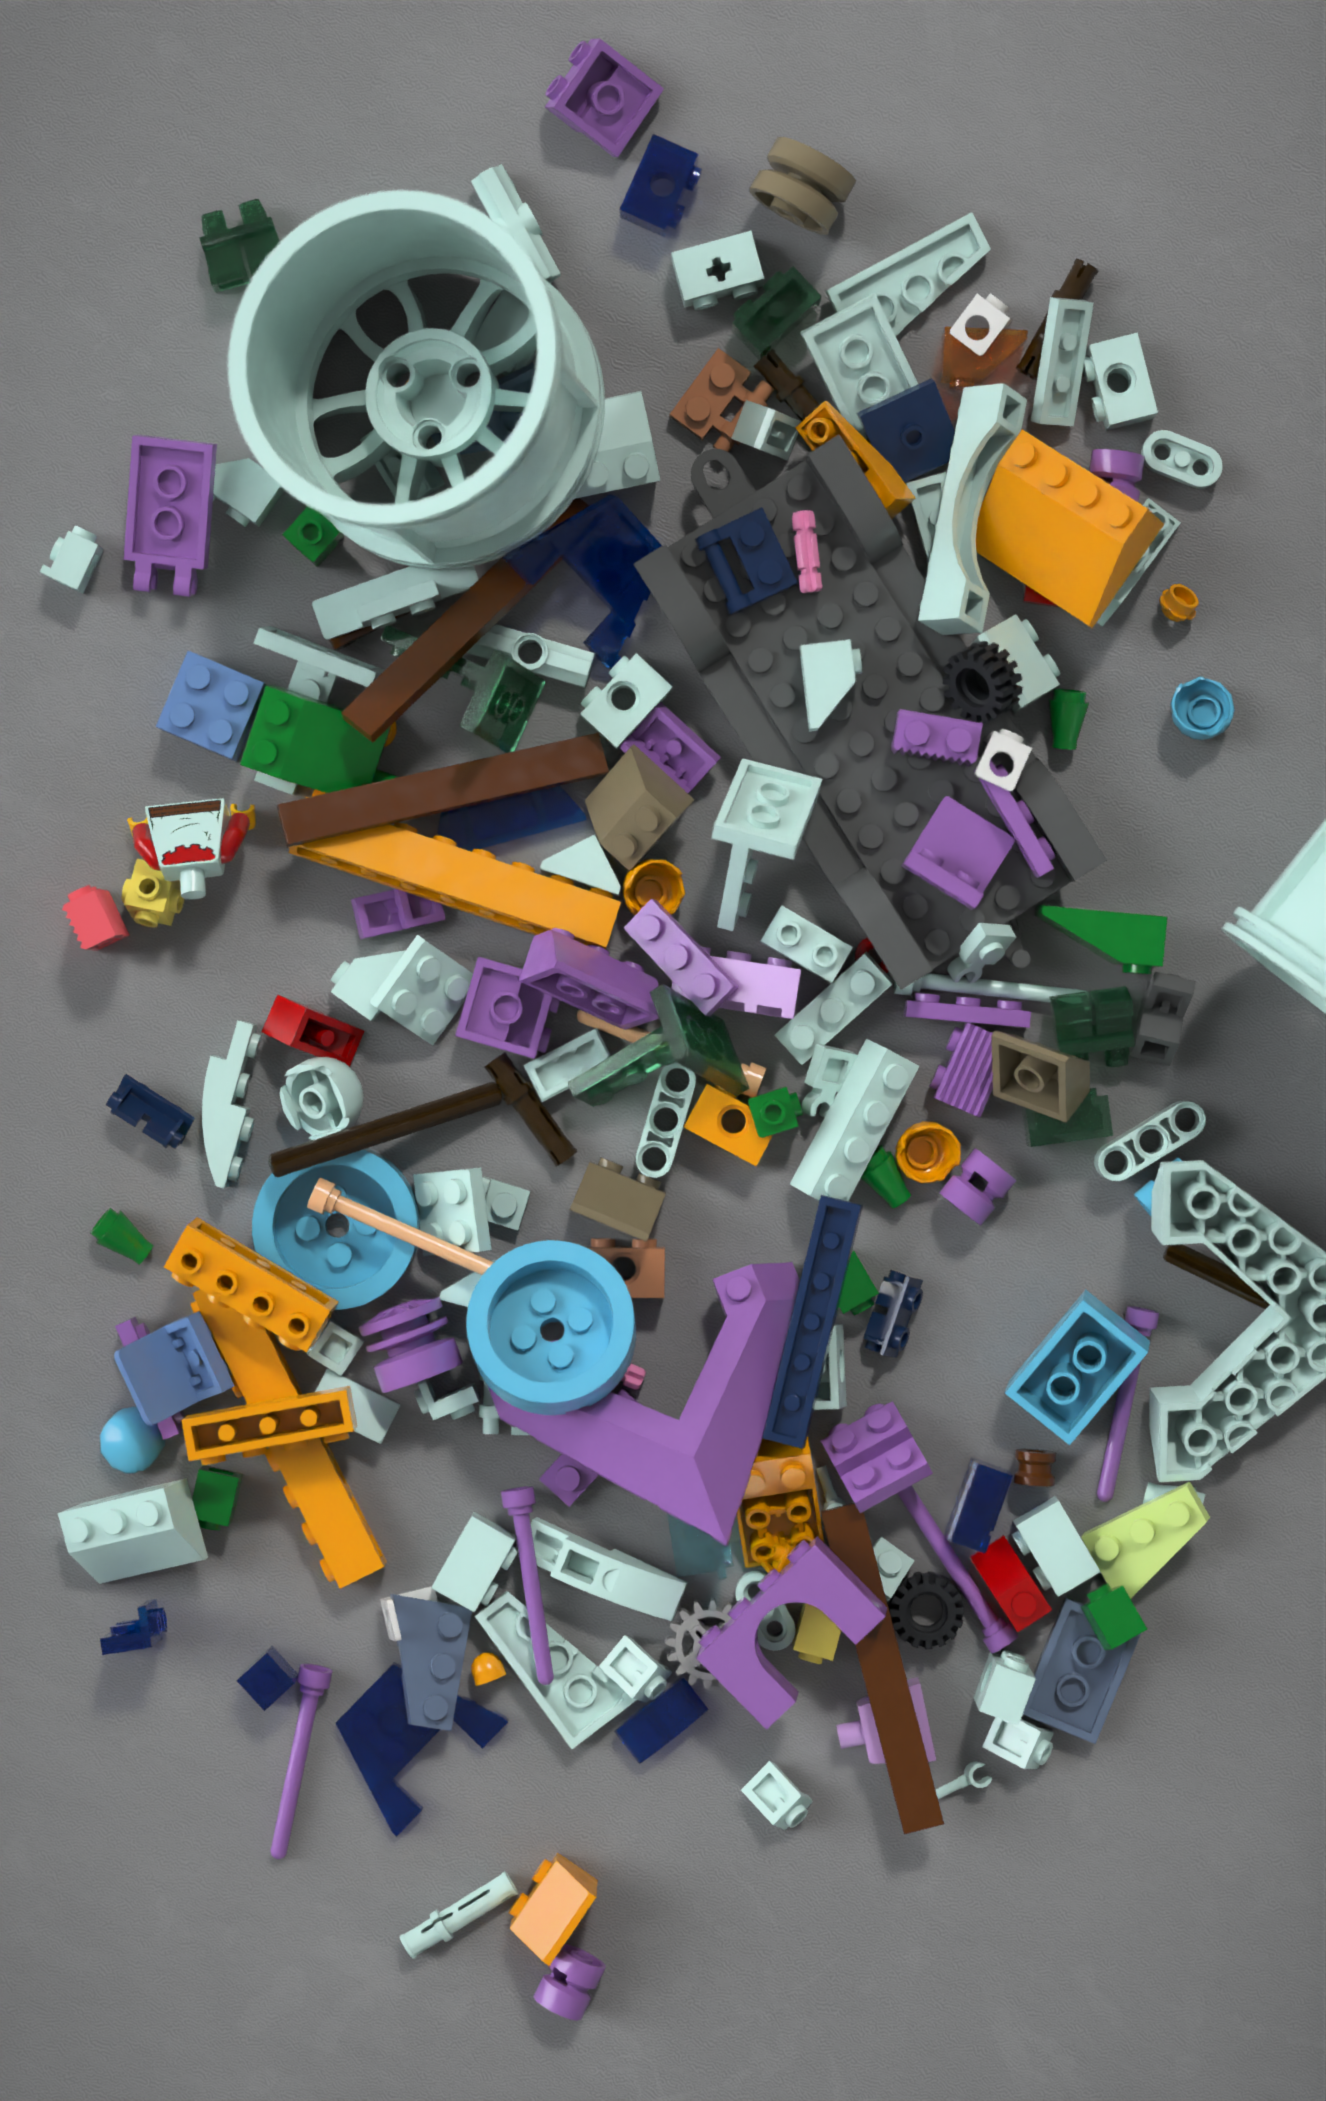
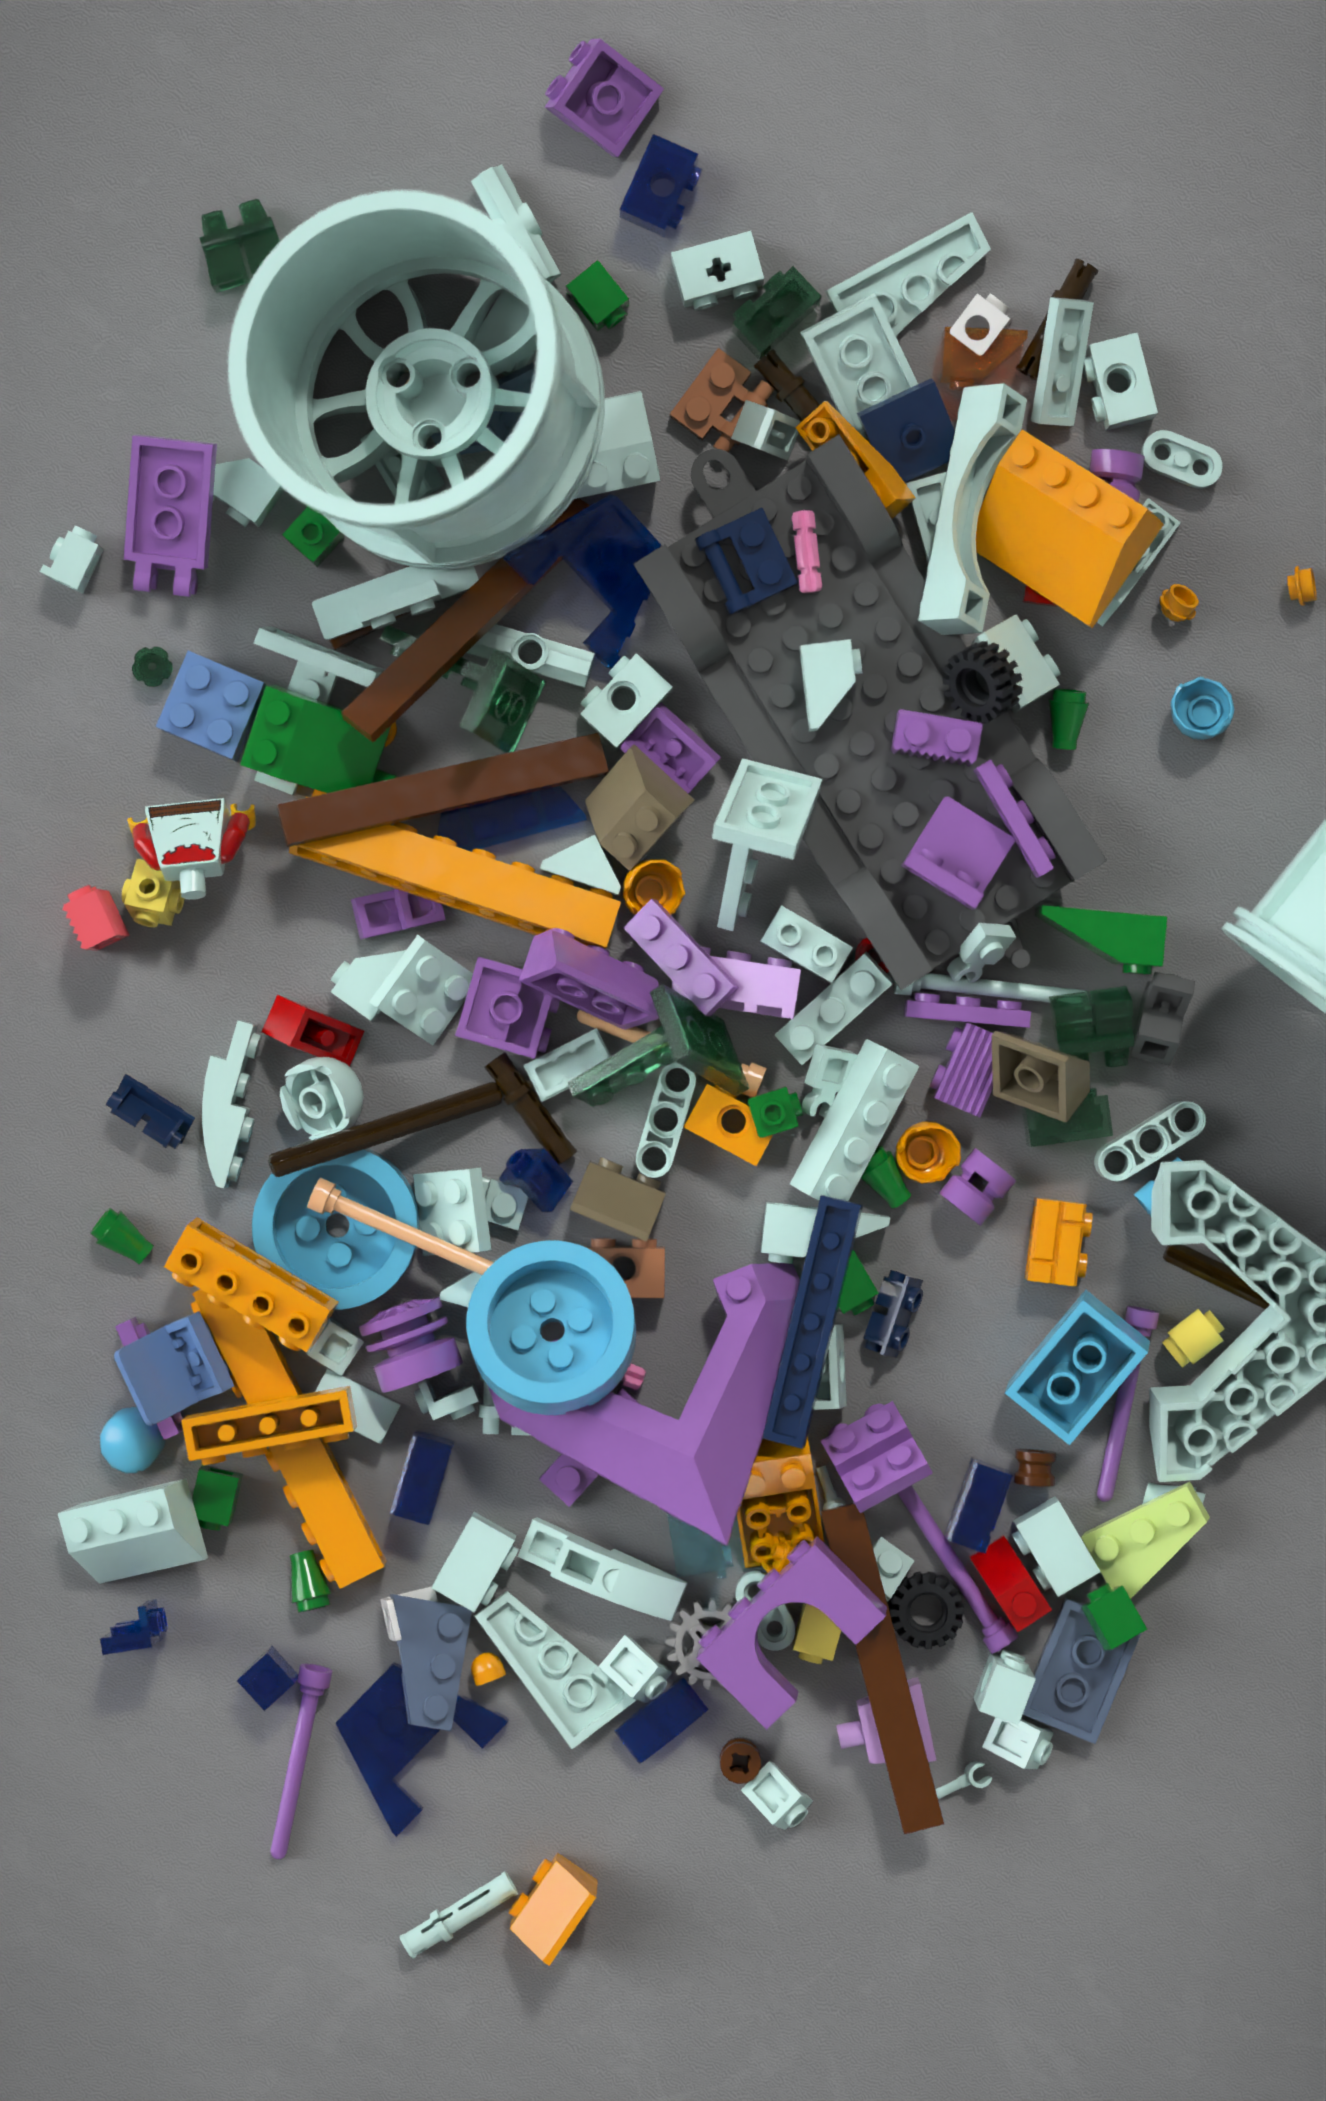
(163, 668): none -> clear green plate
(307, 1582): none -> green cone
(422, 1477): none -> clear blue brick
(519, 1505): medium lavender piece -> none
(537, 1177): none -> clear blue bracket
(568, 1984): medium lavender wheel -> none
(598, 297): none -> green brick
(736, 1753): none -> reddish brown wheel
(790, 1227): none -> light aqua slope
(802, 185): dark tan wheel -> none
(1005, 742): white bracket -> none
(1057, 1241): none -> light orange brick
(1194, 1337): none -> light yellow brick
(1302, 585): none -> light orange plate

